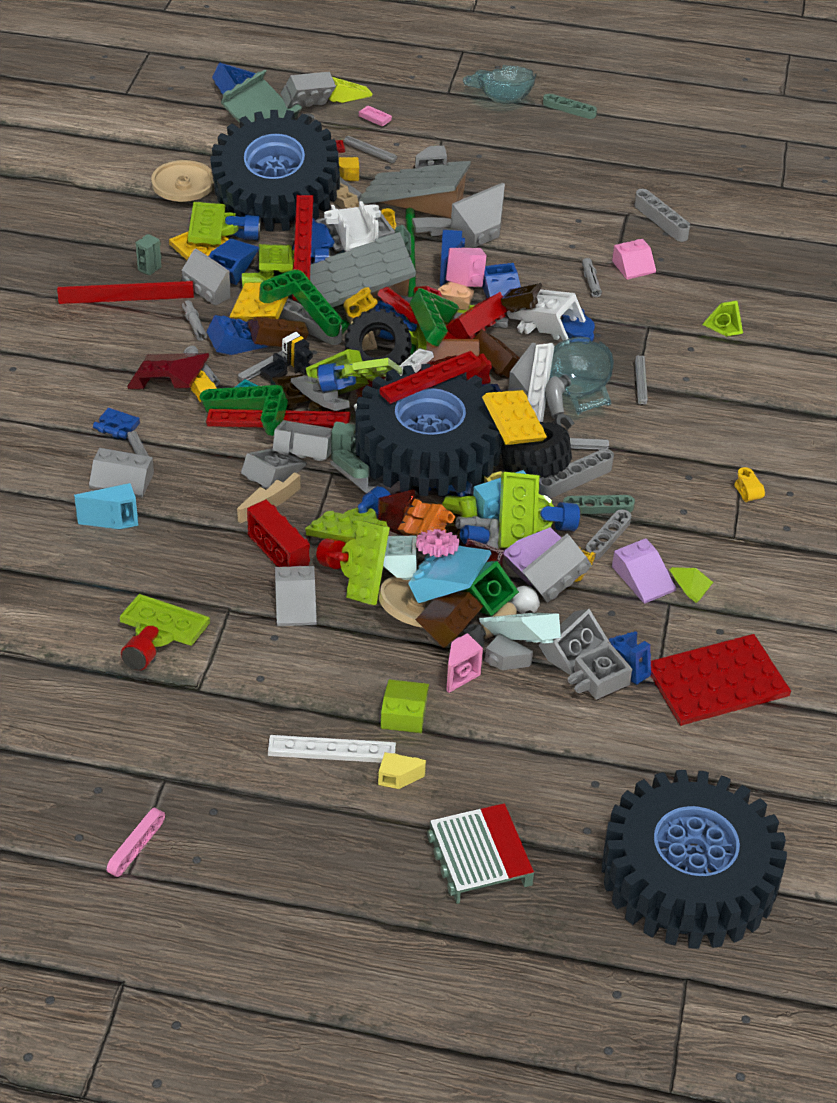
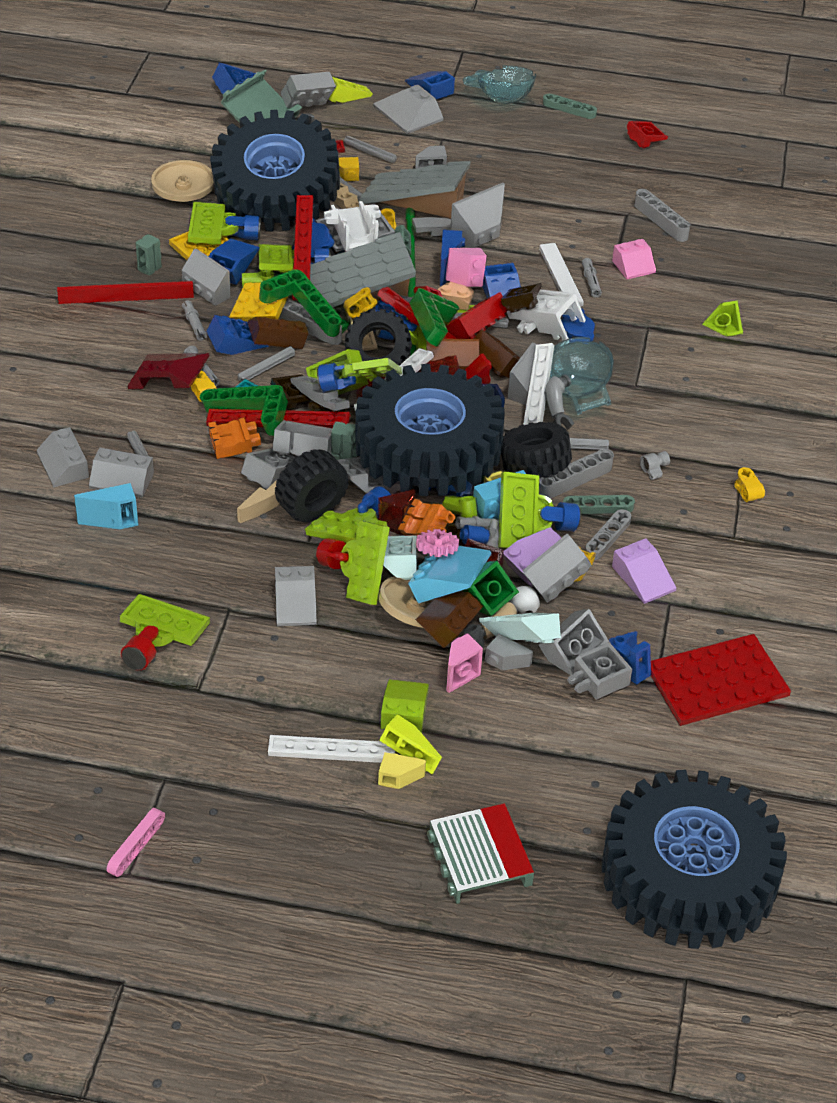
(63, 458): none -> light grey slope
(116, 423): blue plate -> none
(233, 437): none -> orange hips
(275, 369): black bracket -> none
(276, 536): red brick -> none
(297, 352): black hips -> none
(311, 485): none -> black tyre
(350, 464): sand green beam -> none
(375, 115): bright pink plate -> none
(410, 109): none -> light grey slope
(410, 742): none -> neon yellow slope
(430, 377): red plate -> none
(436, 83): none -> blue slope
(514, 417): yellow plate -> none
(559, 270): none -> white tile
(641, 380): light grey axle -> none
(644, 133): none -> red slope
(651, 464): none -> light grey piece
(692, 582): lime slope -> none

